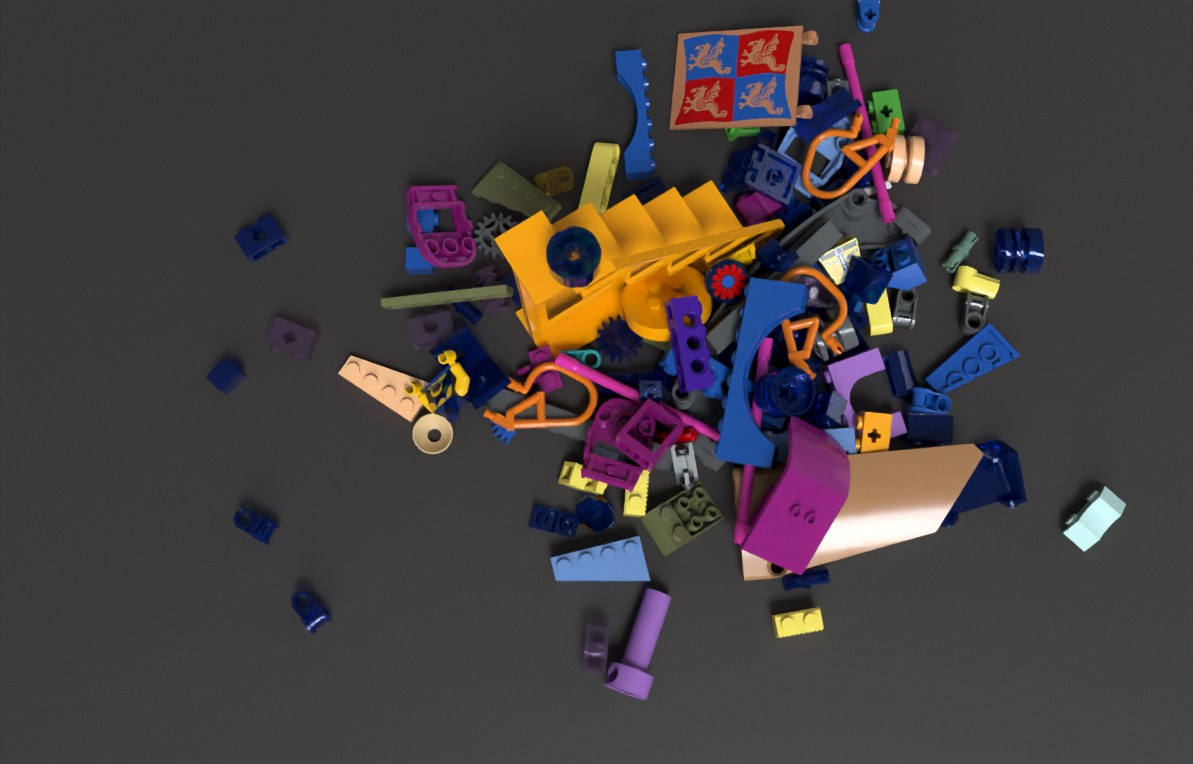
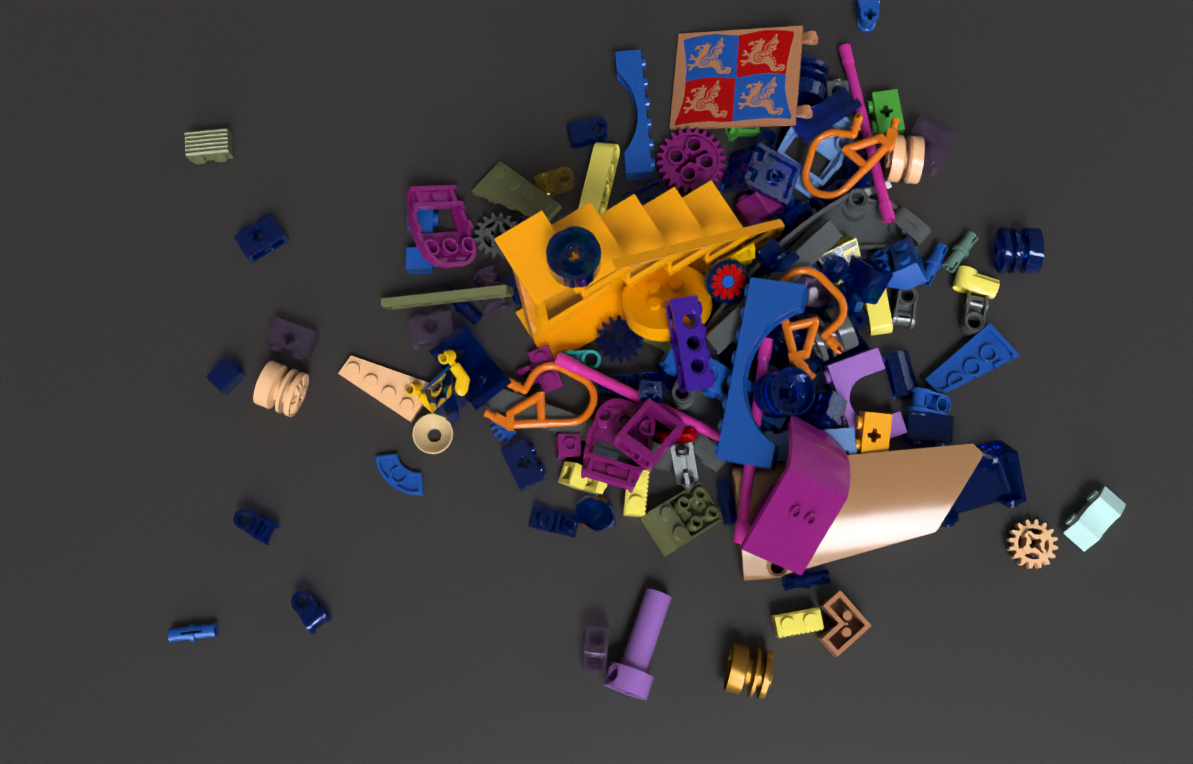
(208, 145): none -> olive brick
(208, 630): none -> blue pin
(281, 388): none -> light nougat wheel
(398, 476): none -> blue tile
(514, 455): none -> clear blue brick
(568, 446): none -> magenta bracket
(584, 132): none -> clear blue piece
(608, 562): medium blue wedge -> none
(679, 147): none -> magenta gear
(726, 502): none -> clear blue axle
(748, 671): none -> pearl gold wheel
(836, 269): none -> clear blue gear
(847, 626): none -> nougat brick
(934, 262): none -> blue pin
(1038, 547): none -> light nougat gear

